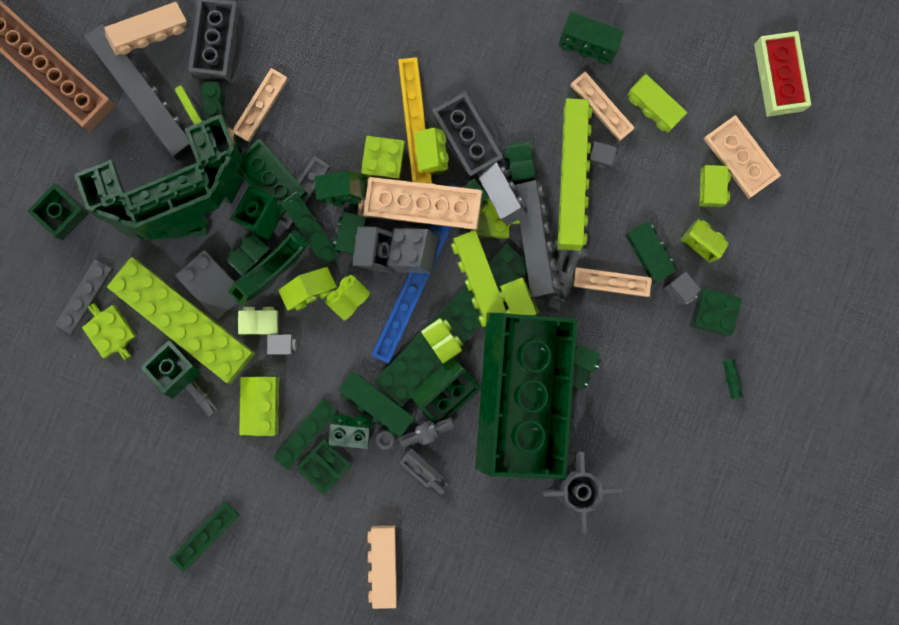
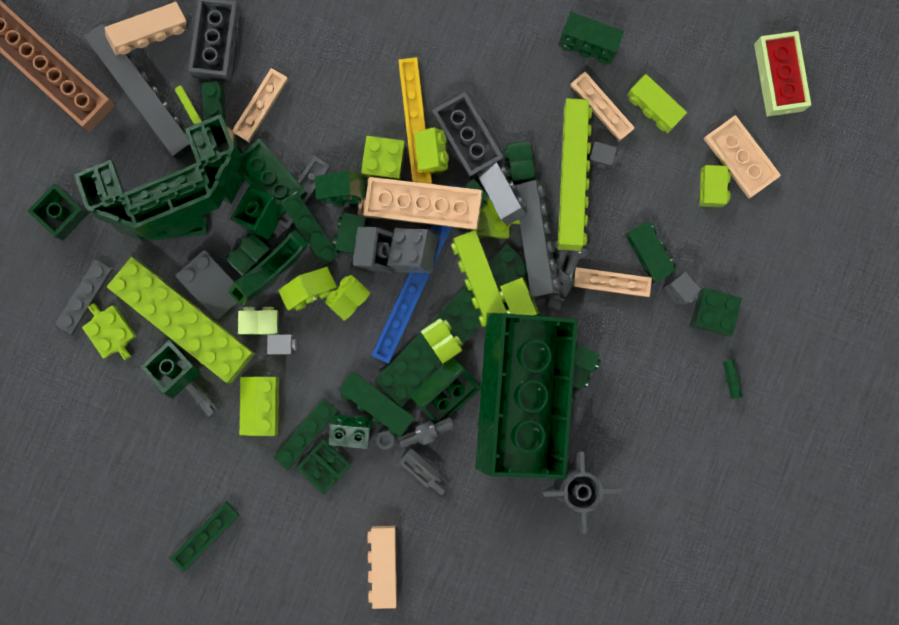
(705, 241): lime slope -> none

